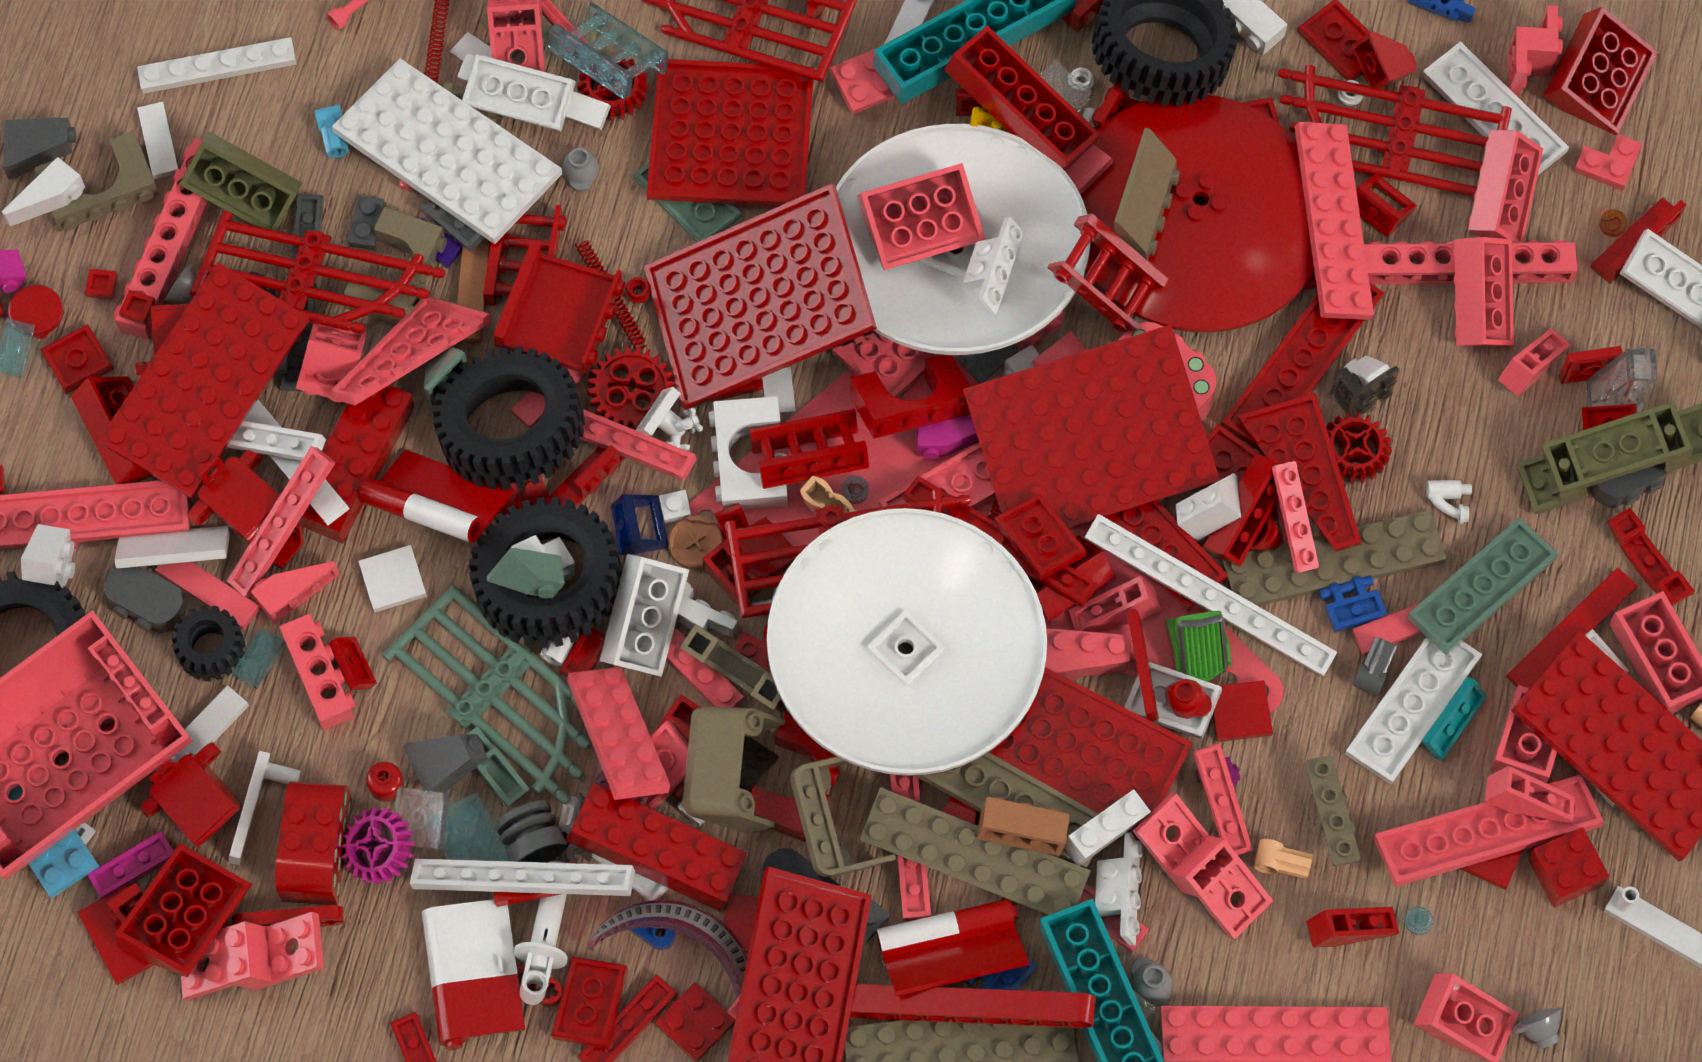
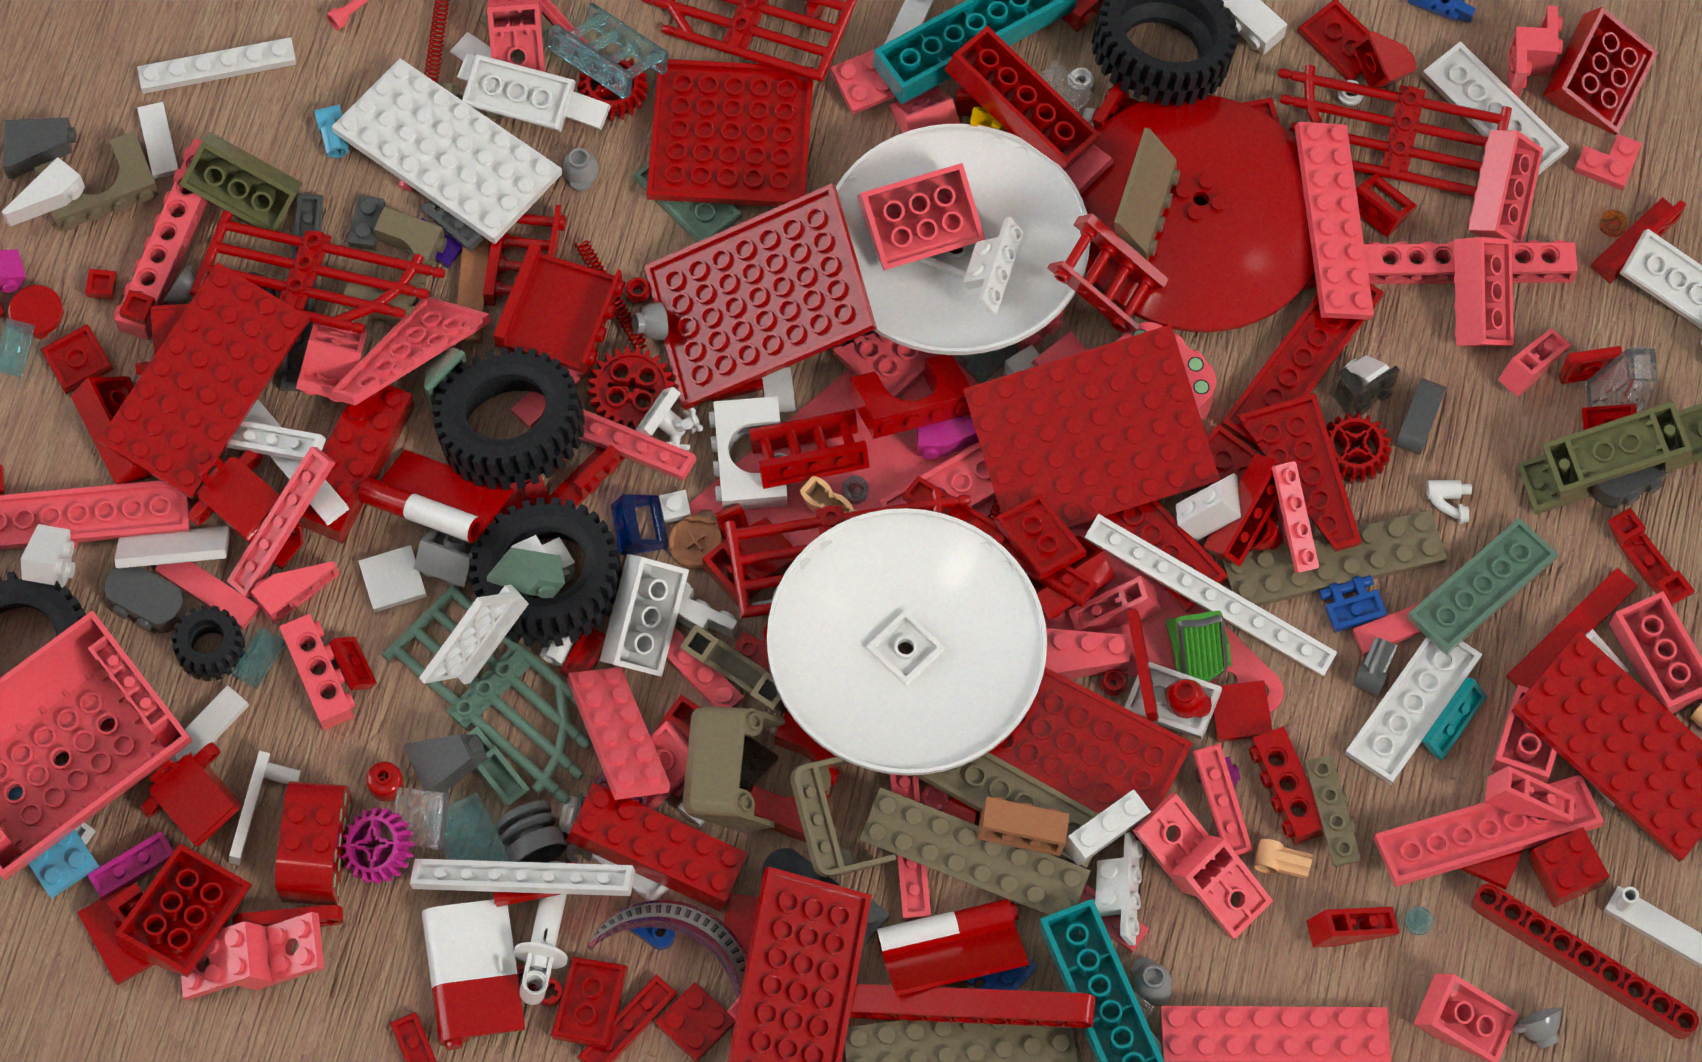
(444, 558): none -> light grey slope
(476, 637): none -> white fence
(651, 321): none -> light grey piece
(924, 110): none -> coral slope
(934, 797): none -> coral tile
(1118, 677): none -> red plate
(1278, 745): none -> red brick
(1420, 416): none -> dark grey beam
(1599, 961): none -> red beam

